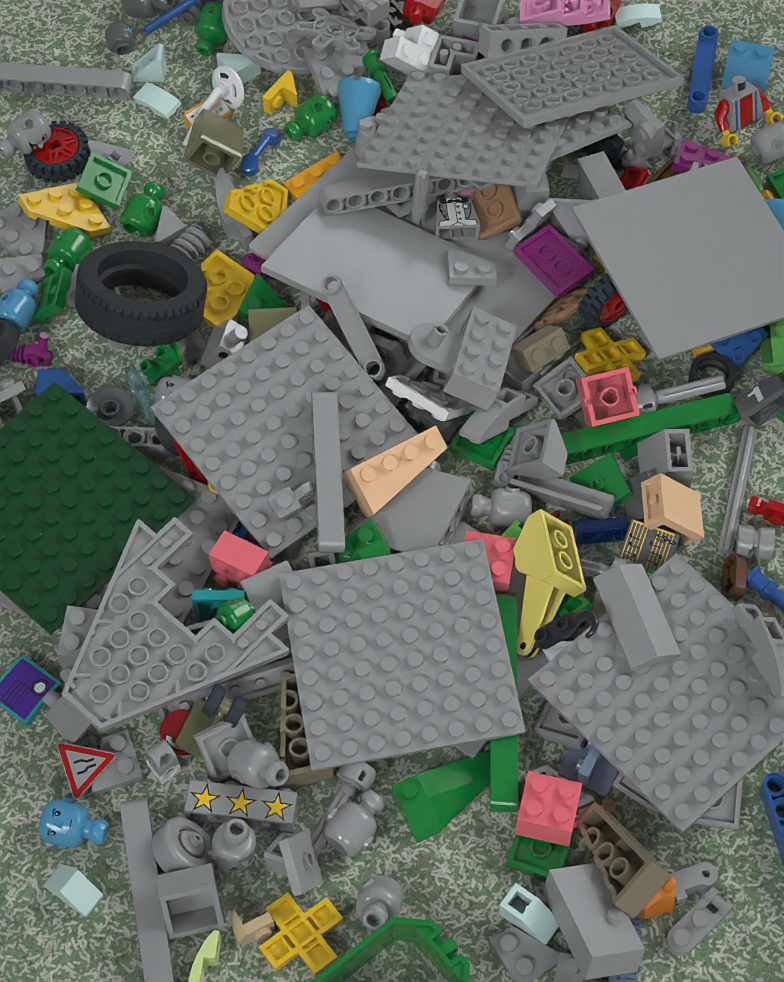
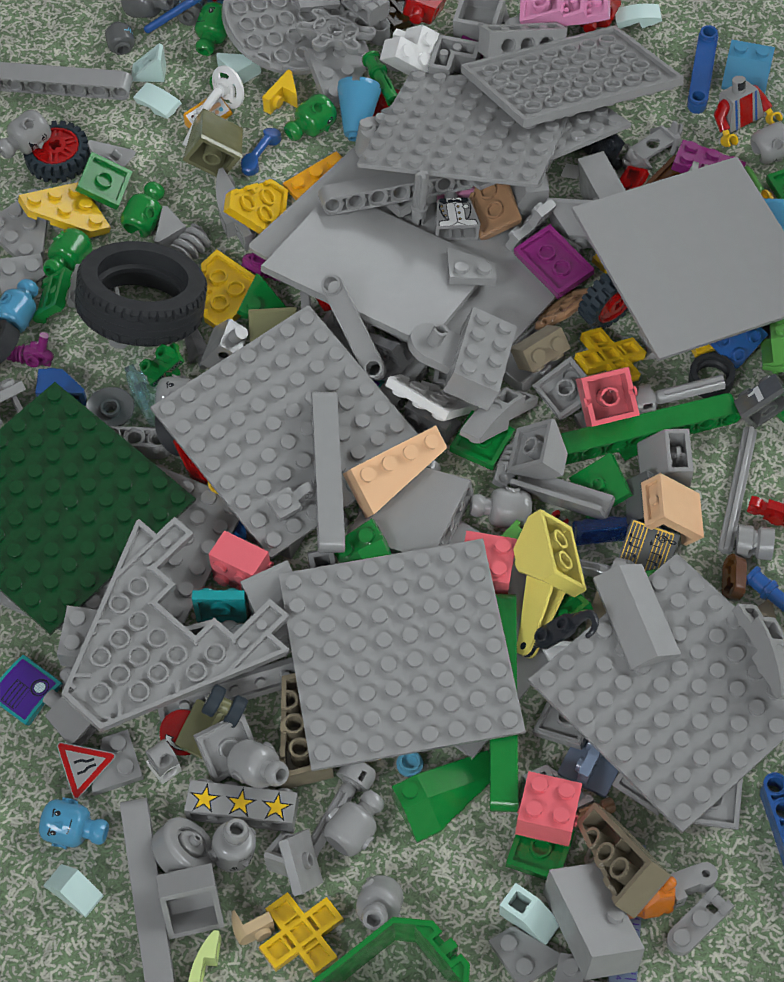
(234, 613): green head -> none
(409, 764): none -> medium azure plate
(645, 130): light grey slope -> none

